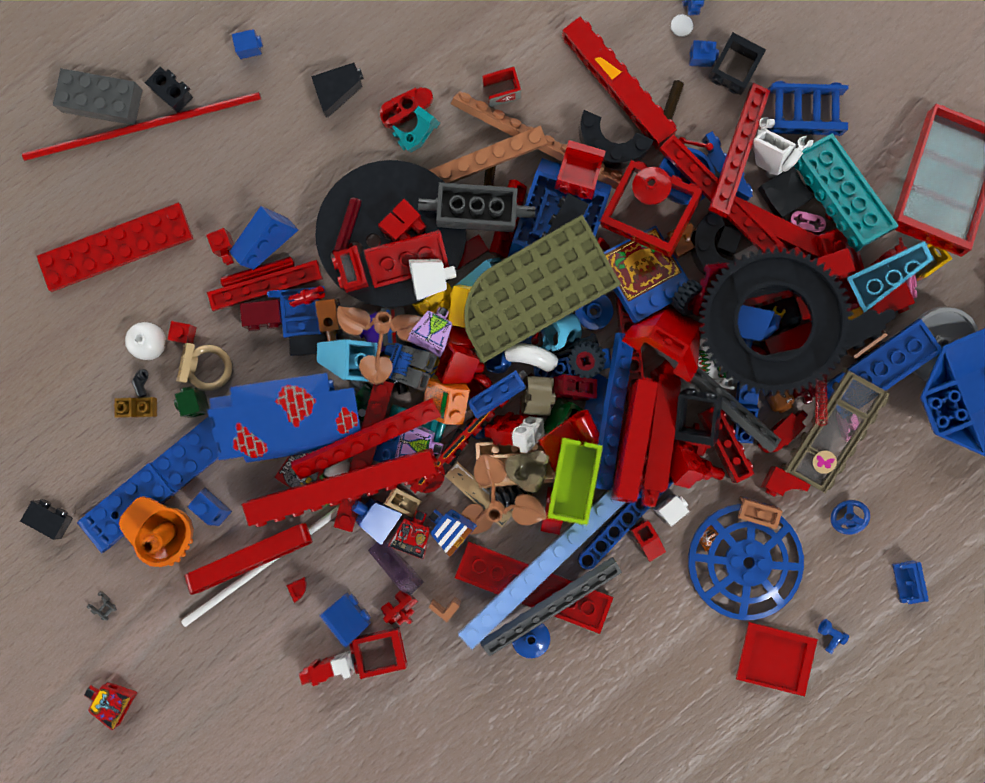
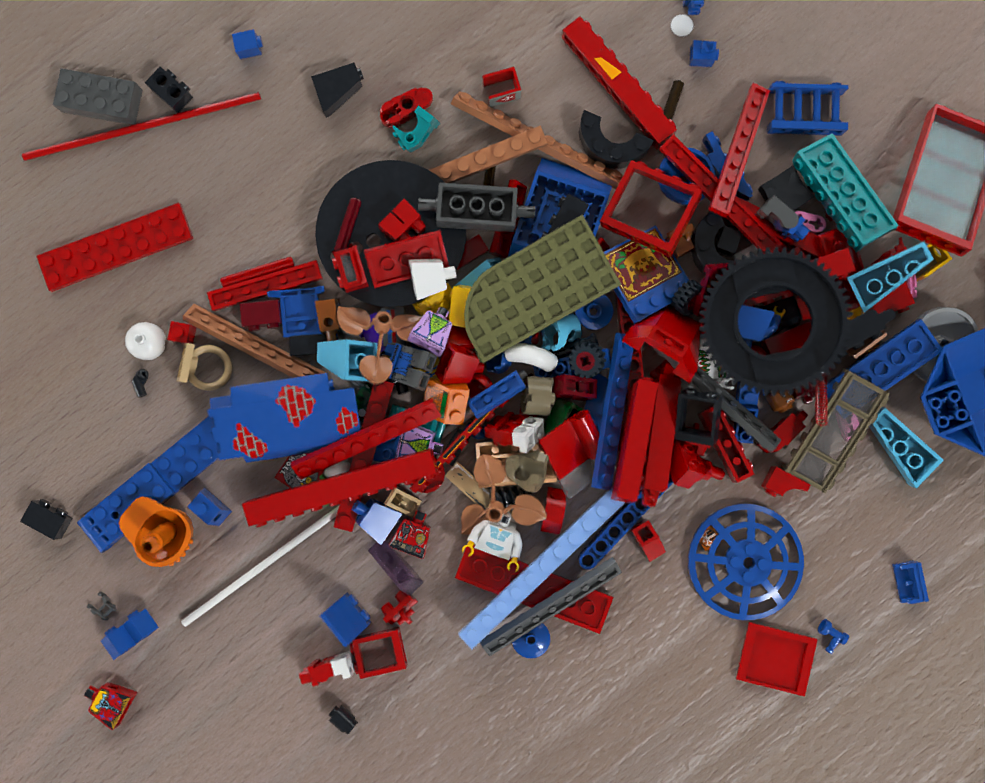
(129, 634): none -> blue brick
(135, 407): pearl gold slope -> none
(191, 402): dark green brick -> none
(221, 244): red brick -> none
(248, 343): none -> nougat plate
(248, 558): red beam -> none
(262, 237): blue wedge -> none
(297, 589): red tile -> none
(306, 296): red pin -> none
(342, 719): none -> black brick
(445, 613): nougat panel -> none
(450, 530): torso -> none
(497, 539): none -> white torso
(574, 481): lime piece -> none
(580, 170): red panel -> none
(651, 194): red dish -> none
(671, 509): white brick -> none
(709, 146): red hinge -> none
(744, 48): black window -> none
(759, 512): nougat panel -> none
(775, 152): white torso -> none
(783, 219): none -> dark grey hips
(824, 462): tan sticker -> none
(854, 525): blue piece -> none
(907, 451): none -> medium azure wedge

